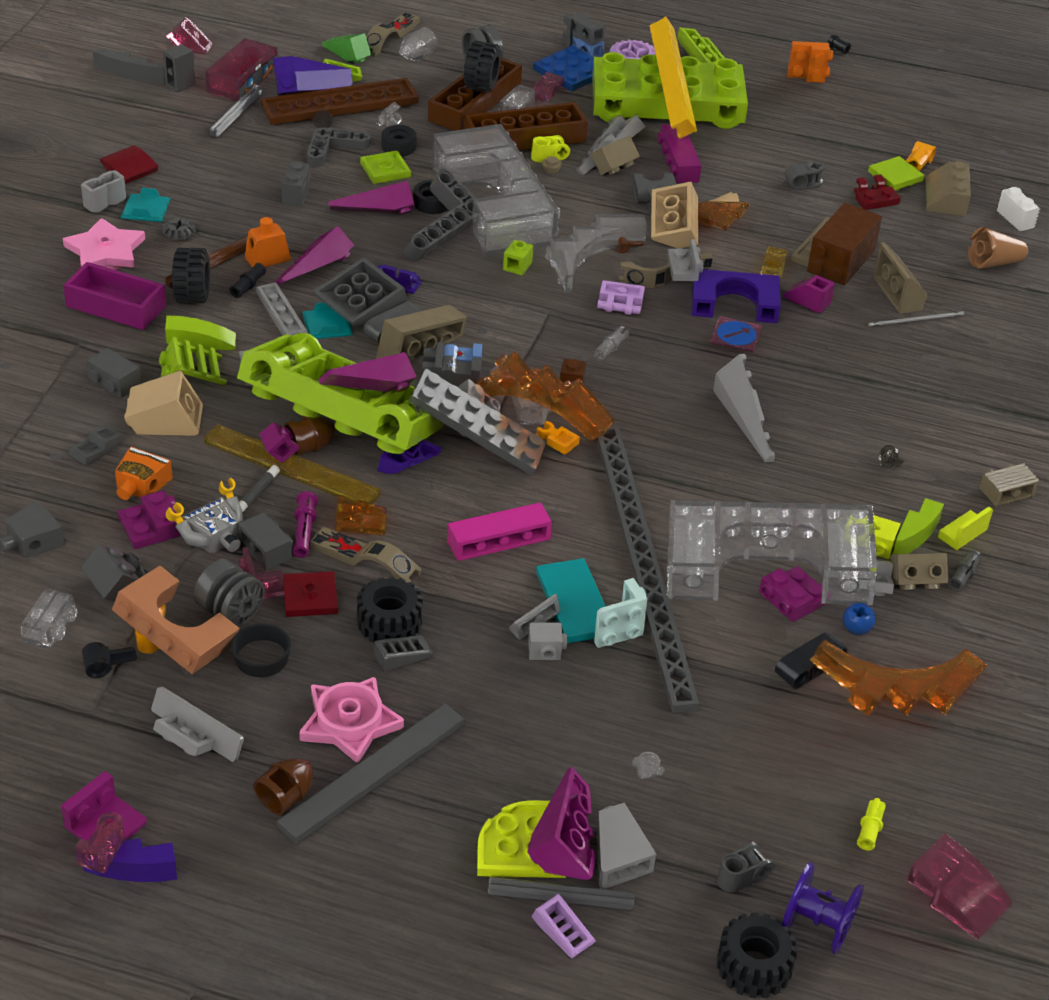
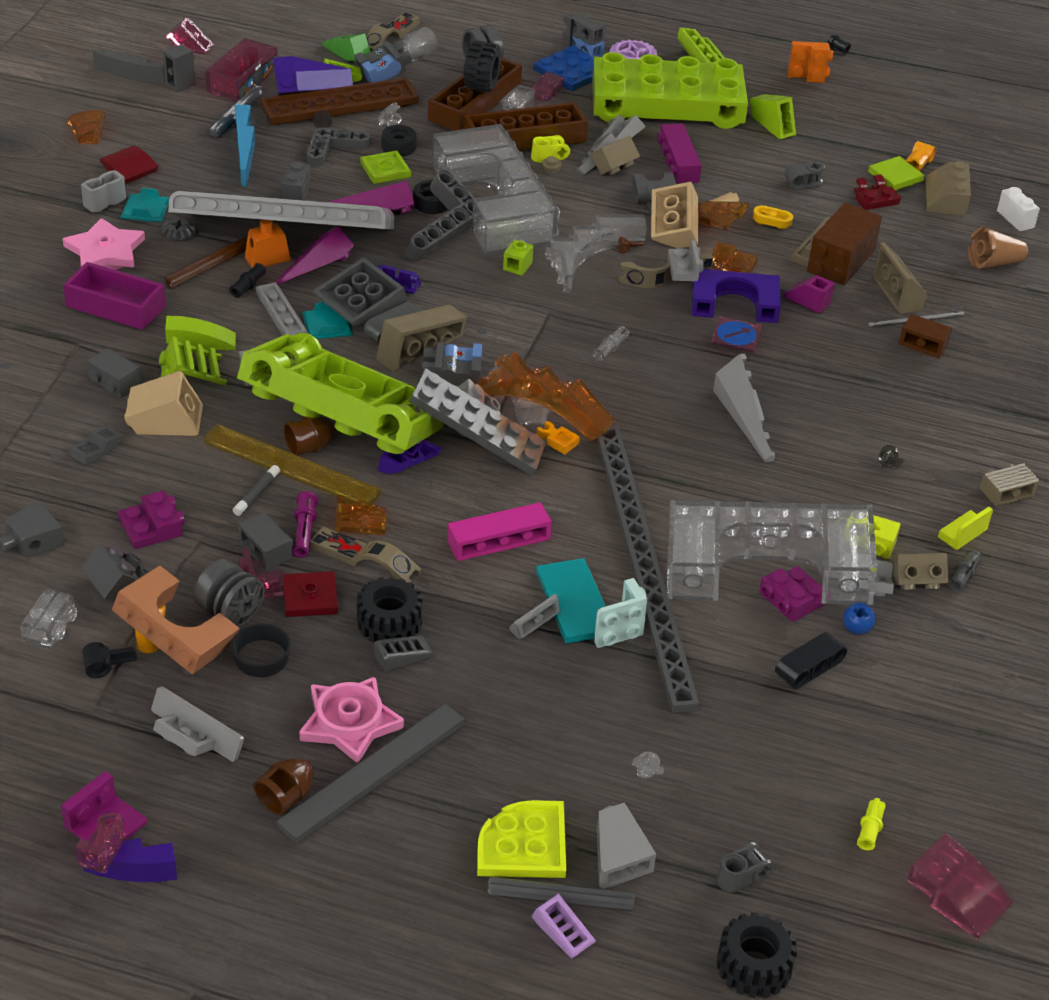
(87, 126): none -> clear orange slope
(141, 473): orange torso -> none
(191, 275): black tyre -> none
(213, 524): light grey torso -> none
(245, 140): none -> dark azure slope
(278, 442): magenta brick -> none
(281, 209): none -> light grey windscreen
(379, 374): magenta wedge -> none
(383, 62): none -> hips
(546, 641): light grey brick -> none
(563, 832): magenta wedge -> none
(572, 370): reddish brown brick -> none
(623, 293): lavender plate -> none
(673, 78): yellow tile -> none
(728, 258): none -> clear orange slope
(772, 216): none -> yellow plate
(774, 114): none -> lime slope
(774, 261): clear yellow slope -> none
(835, 915): dark purple piece -> none
(904, 688): clear orange arch -> none
(918, 527): lime slope -> none
(925, 336): none -> reddish brown brick

